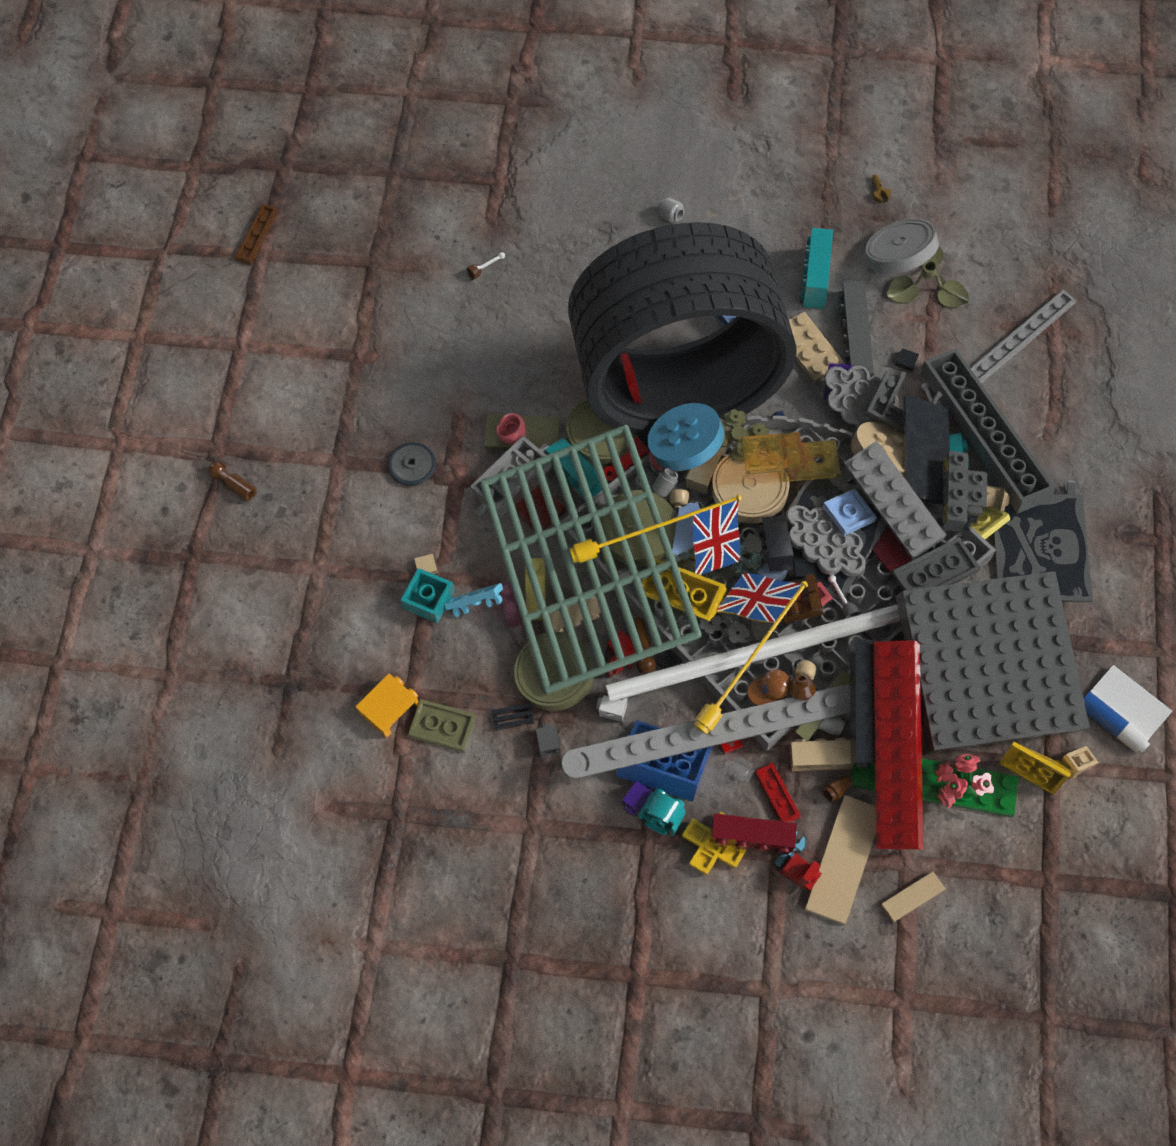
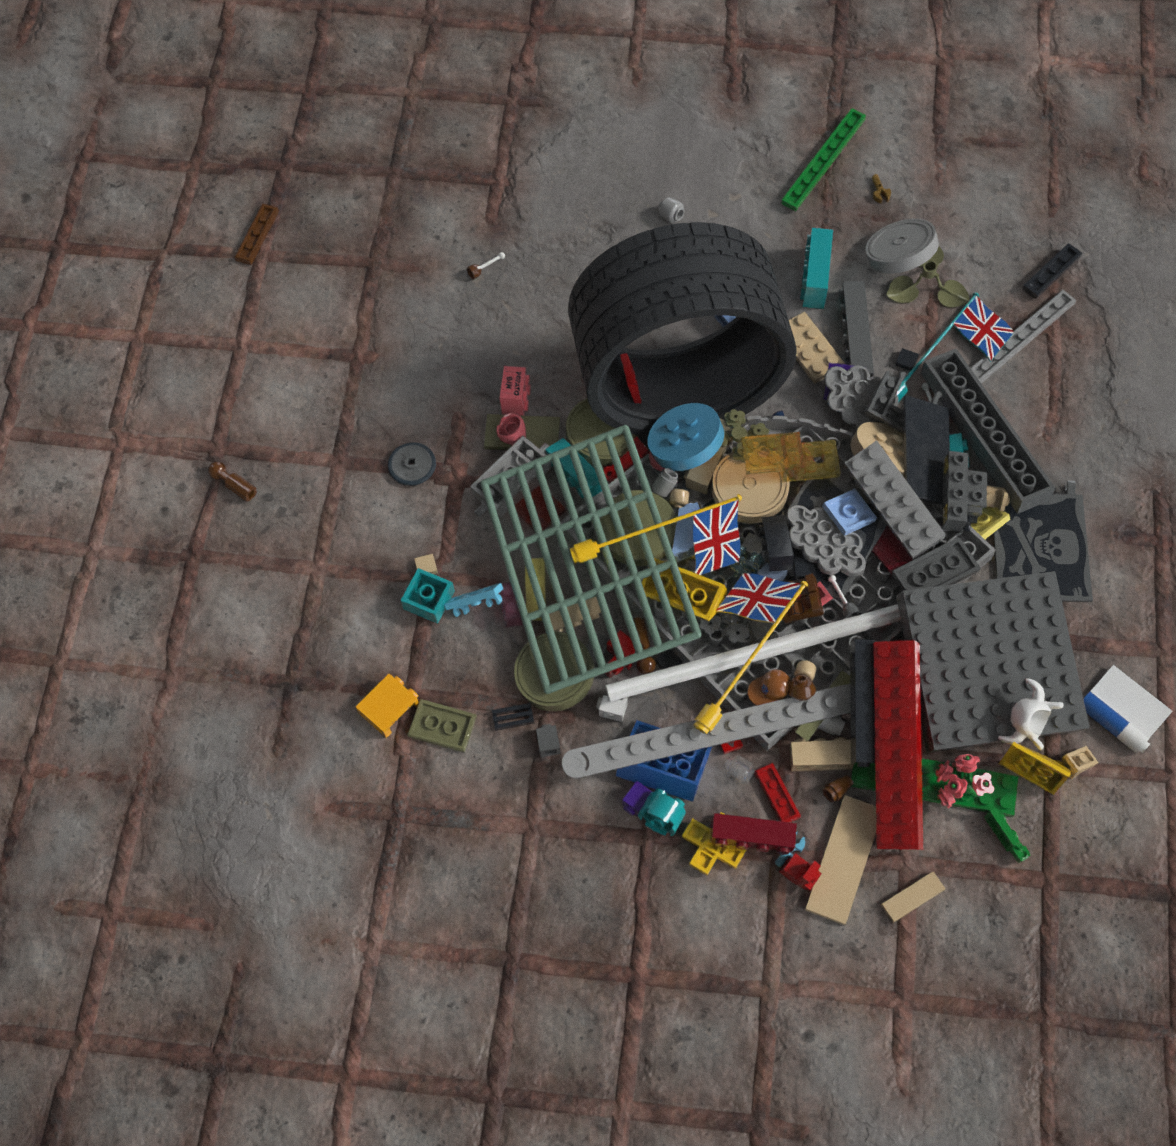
(515, 390): none -> coral brick
(823, 159): none -> green plate
(976, 325): none -> flag
(1006, 835): none -> green hinge
(1030, 716): none -> white piece
(1052, 271): none -> black plate

